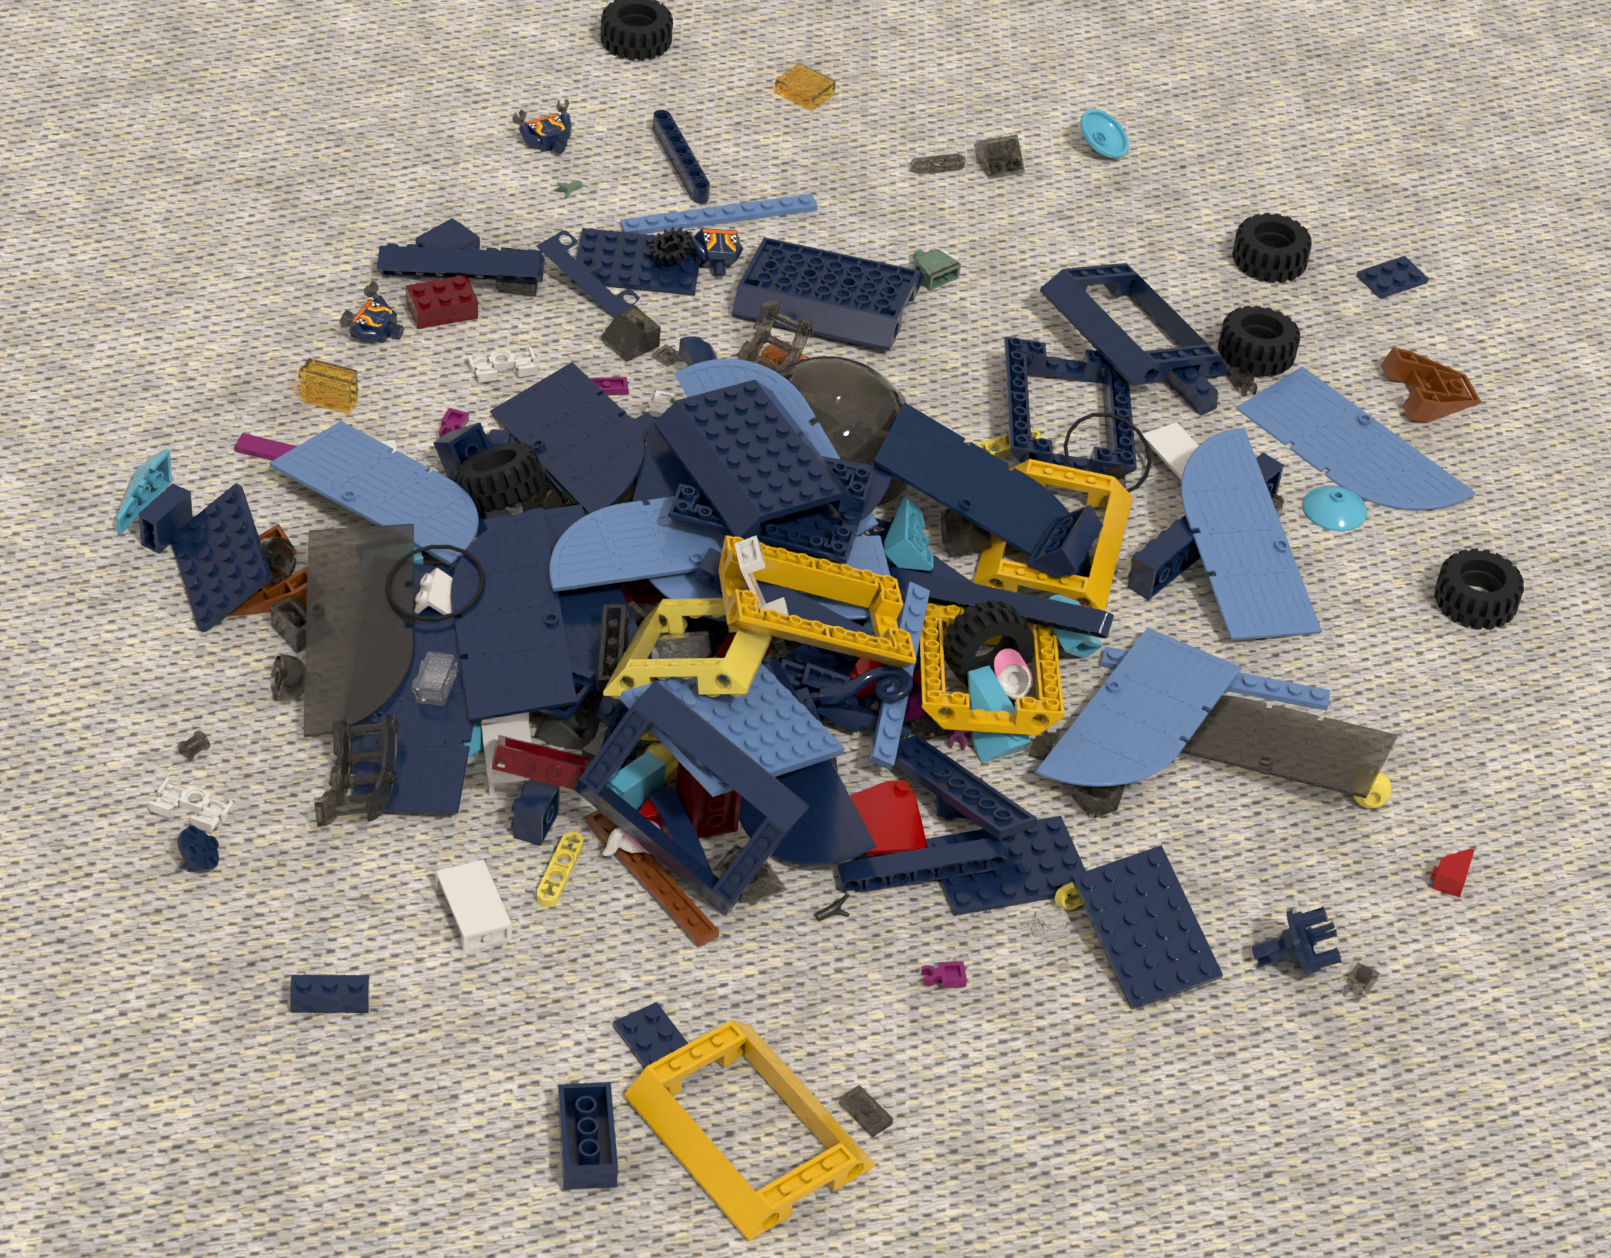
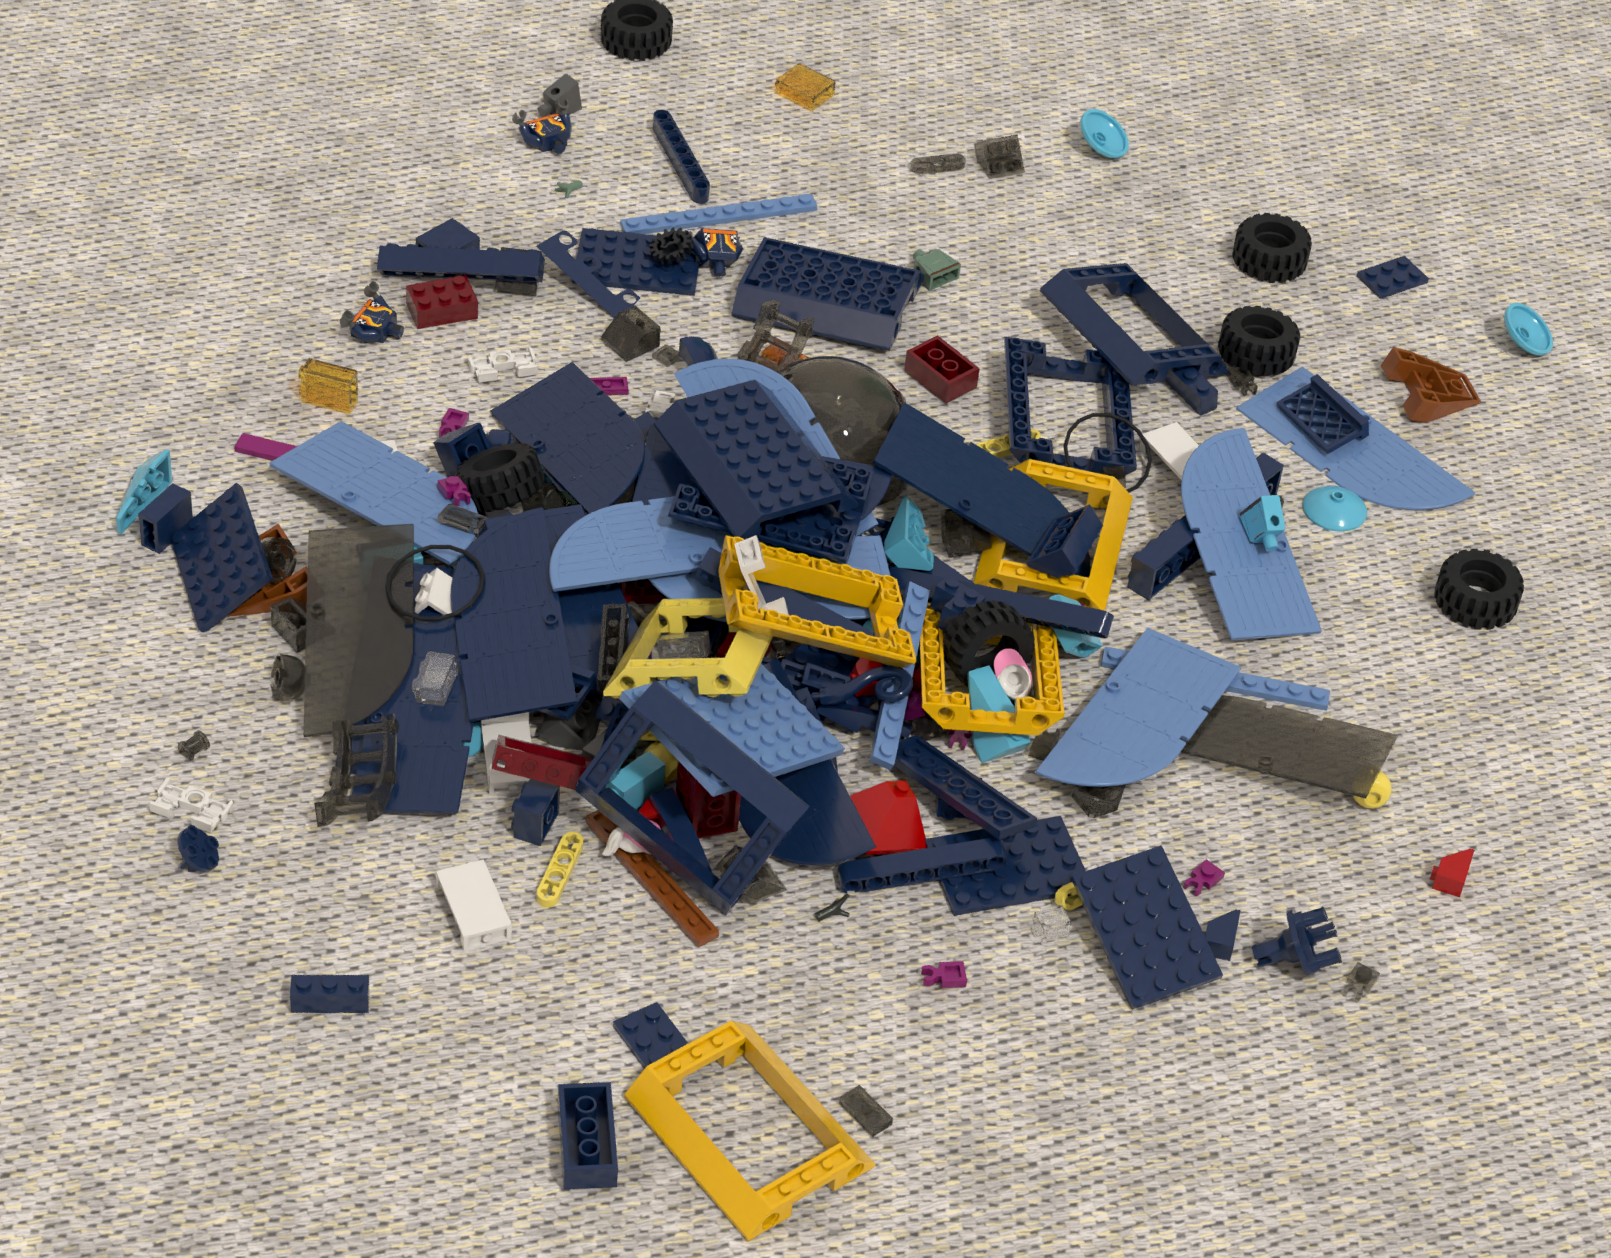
(454, 488): none -> magenta plate
(462, 519): none -> clear smoke tile
(560, 90): none -> dark grey torso
(941, 369): none -> dark red brick
(951, 599): none -> dark blue brick
(1204, 875): none -> magenta plate
(1222, 933): none -> dark blue slope
(1264, 521): none -> medium azure torso
(1334, 402): none -> dark blue fence
(1528, 329): none -> medium azure dish

